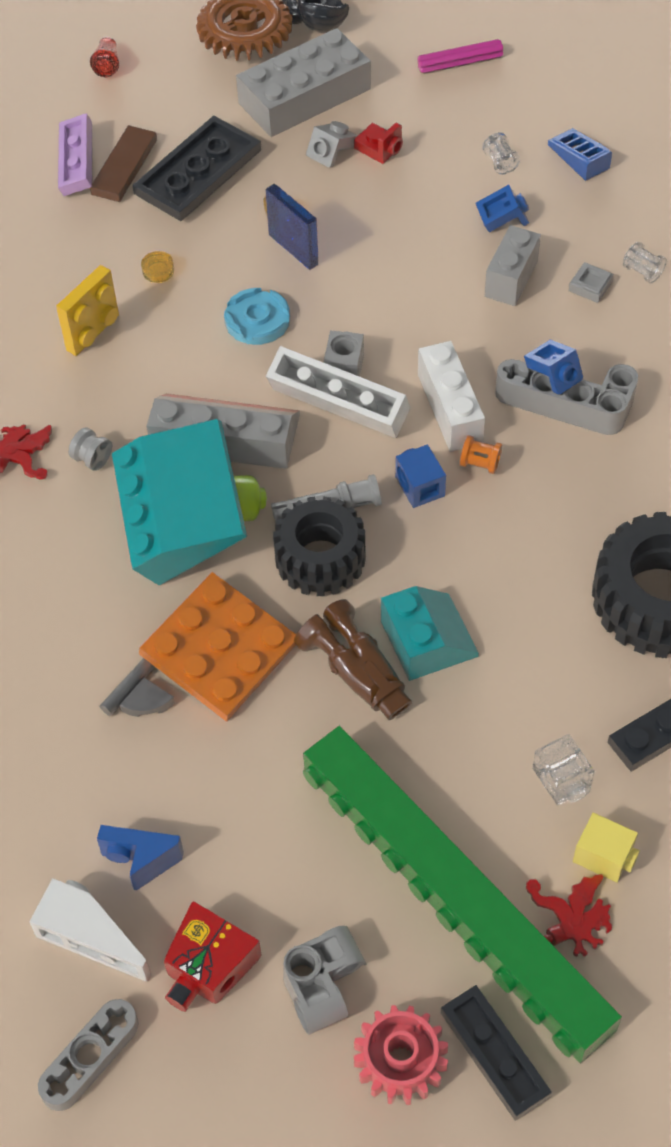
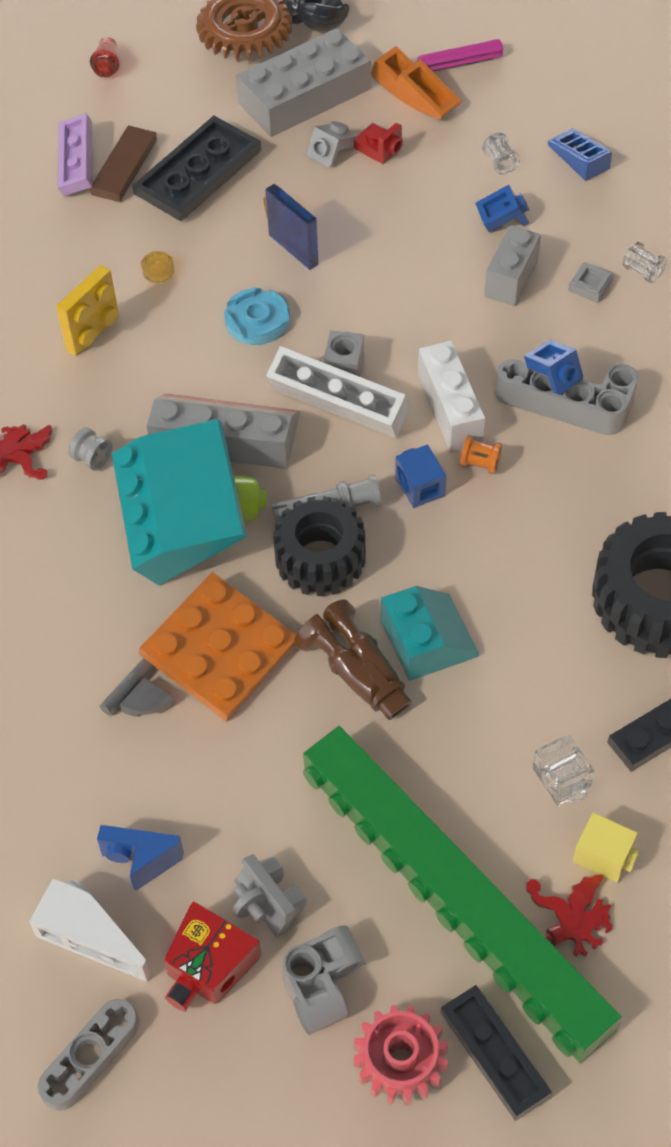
(262, 896): none -> light grey hips
(414, 84): none -> orange slope

